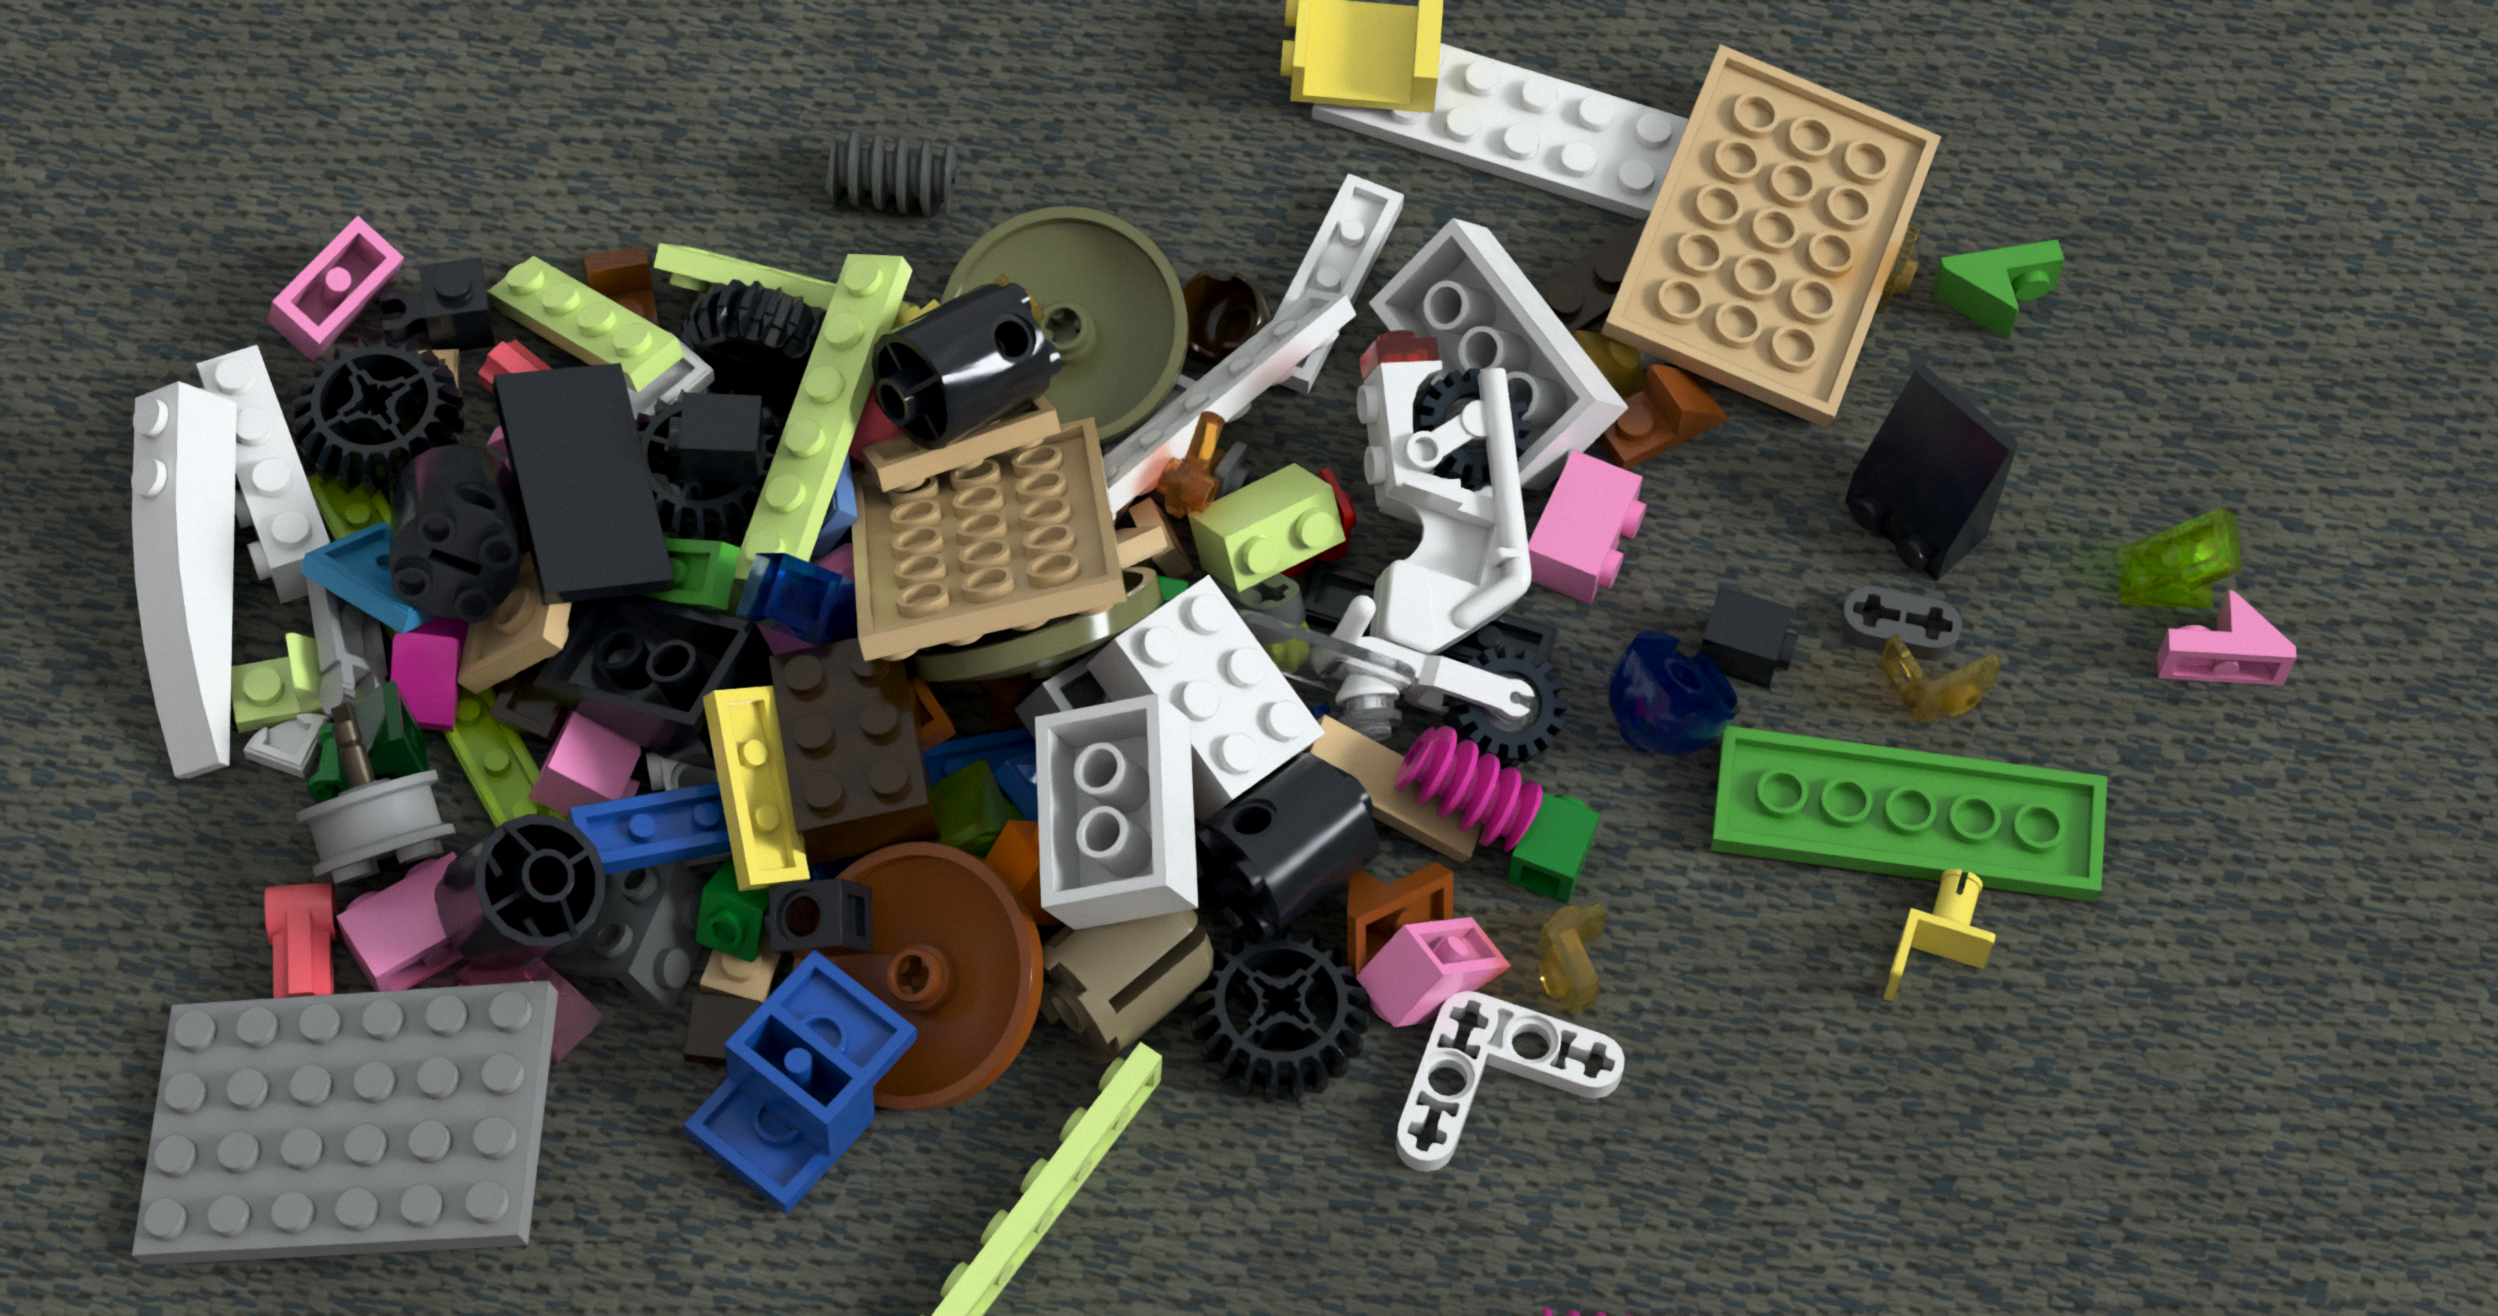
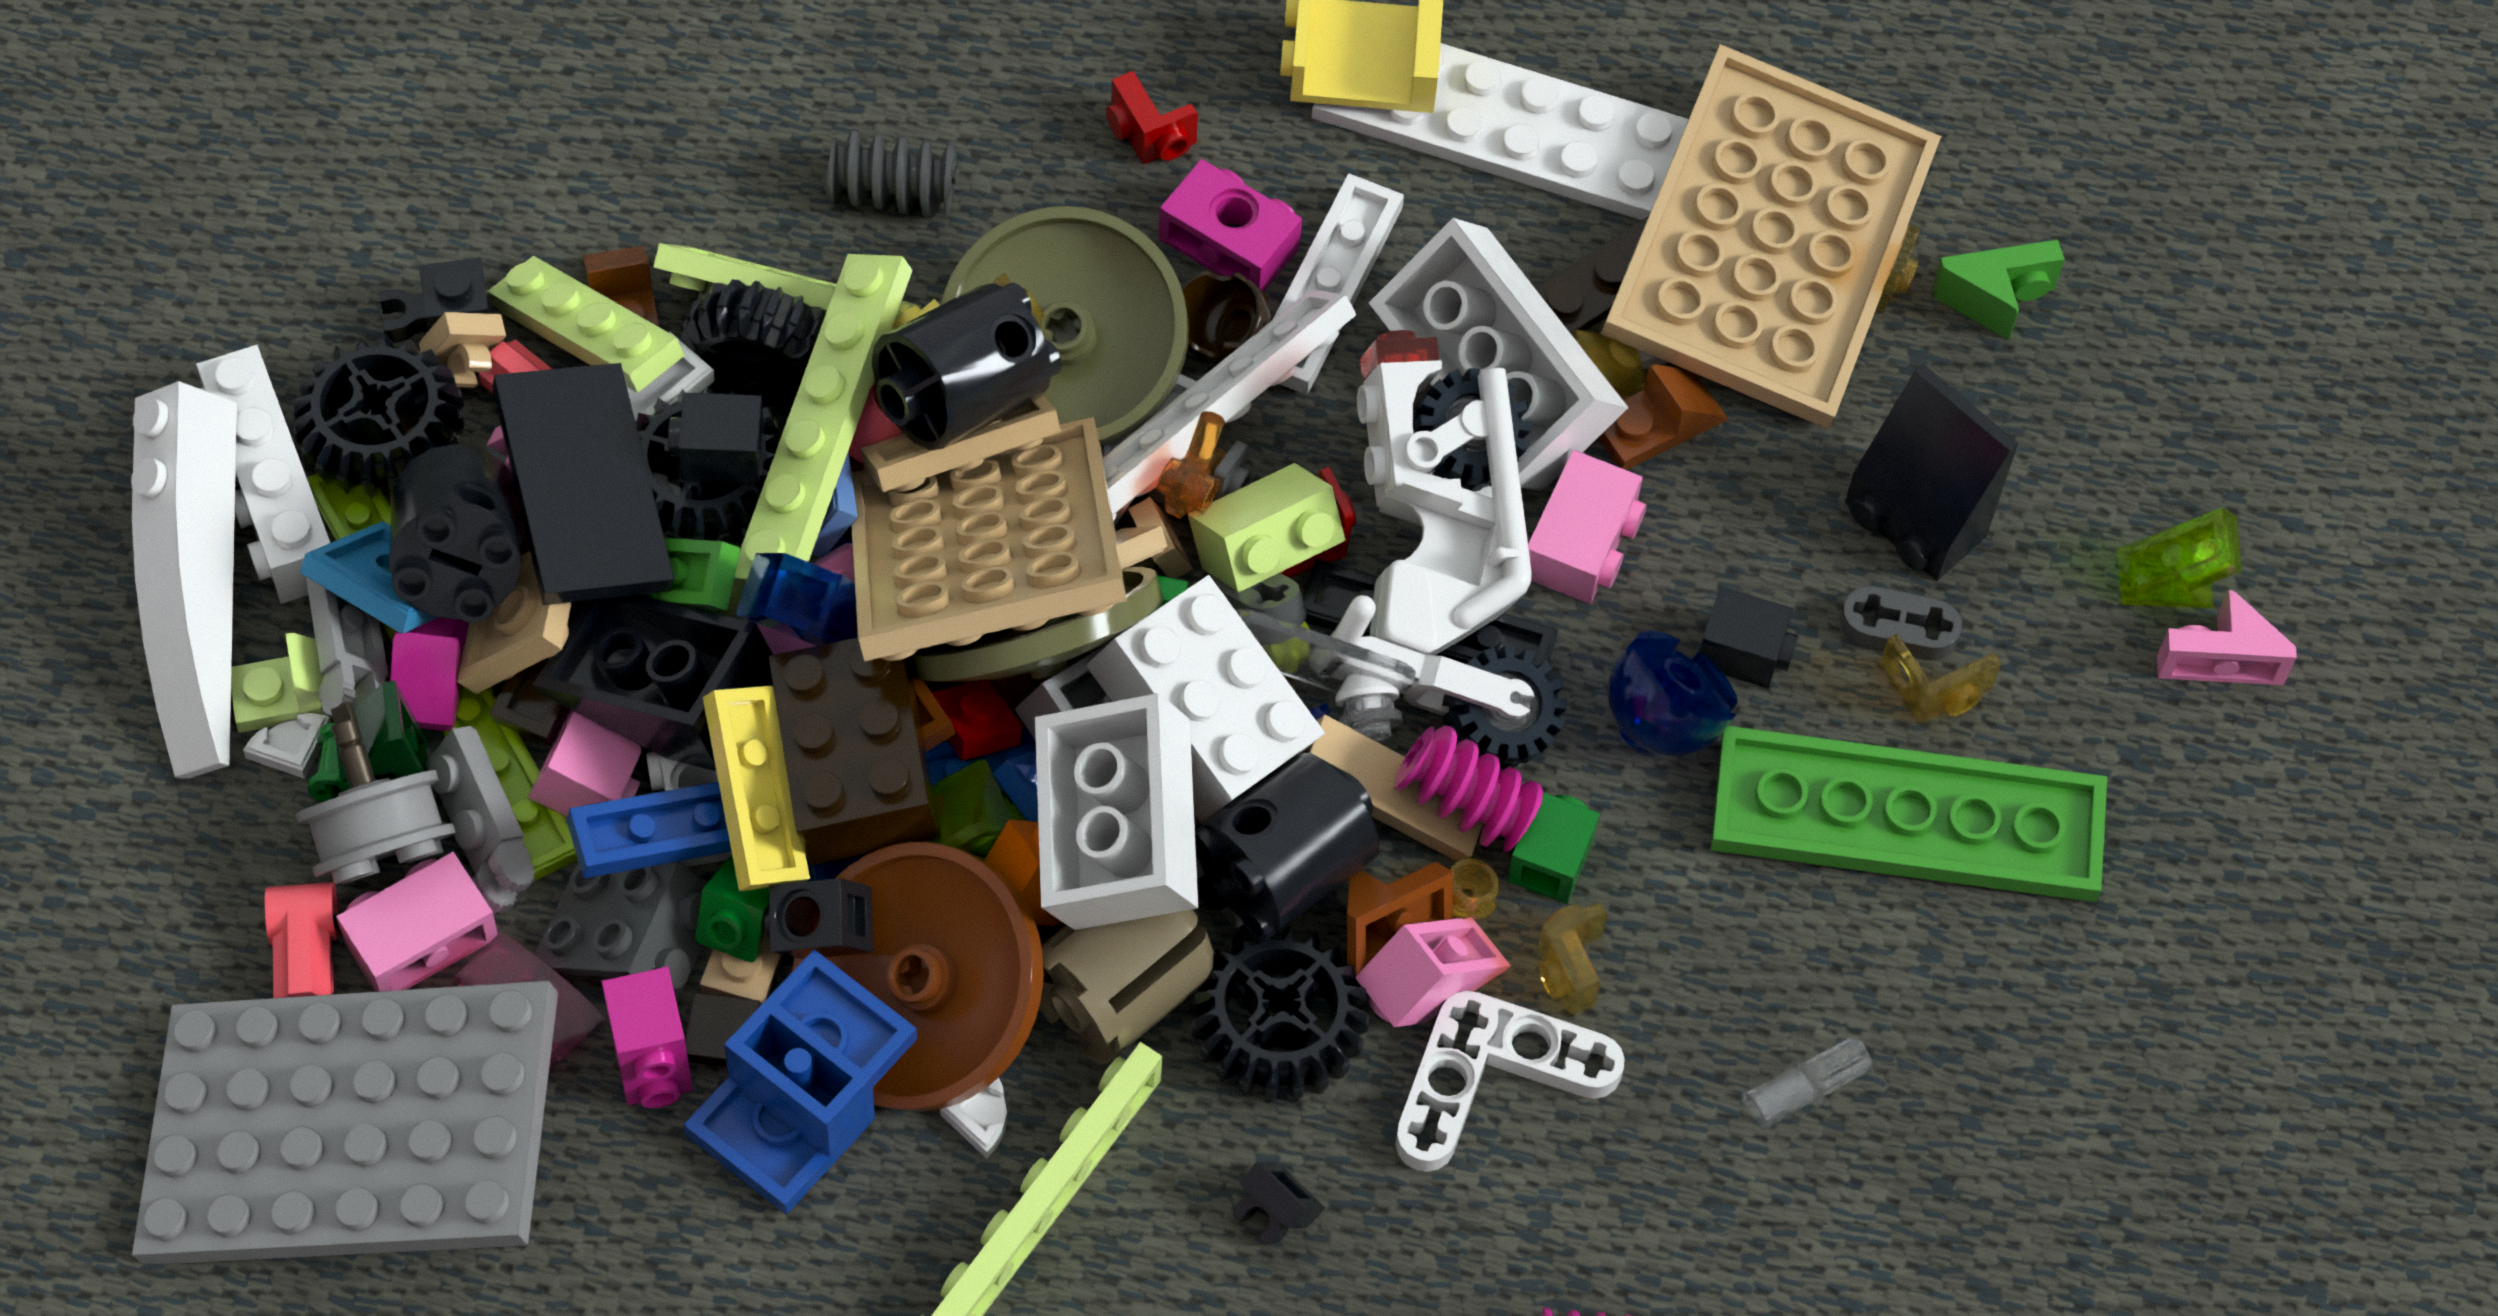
(335, 289): bright pink brick -> none
(465, 343): none -> tan tile
(481, 818): none -> light grey hinge
(521, 892): black cylinder -> none
(648, 1037): none -> dark pink brick
(979, 719): none -> red bracket
(980, 1118): none -> white tile
(1149, 133): none -> red bracket
(1213, 197): none -> dark pink brick
(1281, 1197): none -> black tile
(1483, 883): none -> clear yellow plate
(1807, 1082): none -> clear axle
(1945, 930): light yellow bracket -> none

